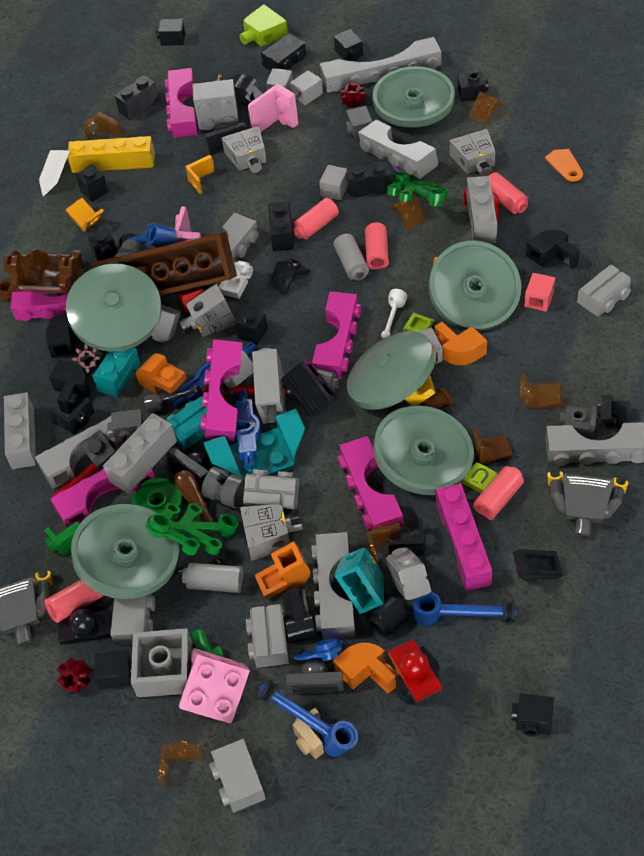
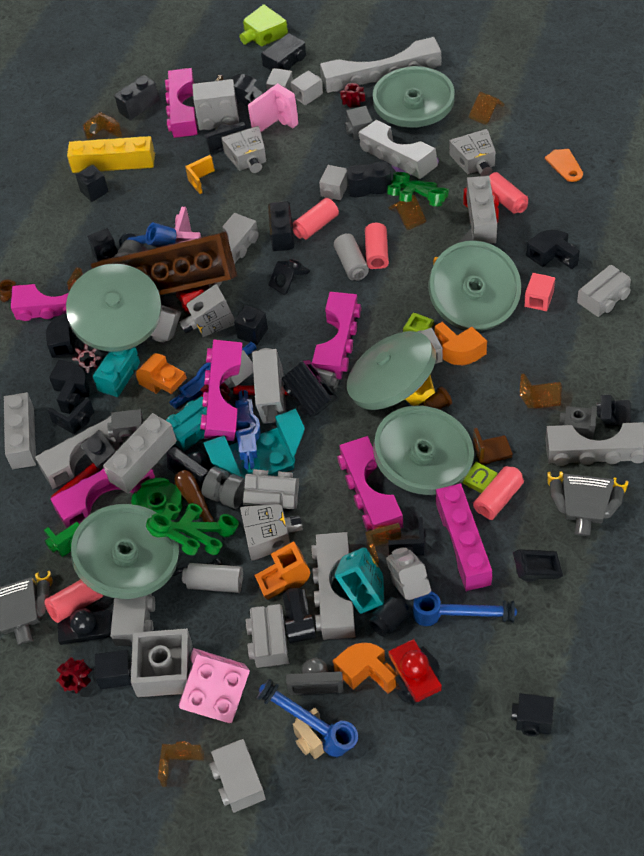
(41, 271): reddish brown animal -> none
(52, 169): white sticker -> none
(84, 214): light orange bracket -> none
(155, 402): hinge -> none
(171, 32): black brick -> none
(201, 643): green arm -> none
(236, 285): white plate -> none
(325, 649): blue plate -> none
(348, 45): black brick -> none
(396, 299): white hinge -> none
(470, 85): black brick -> none

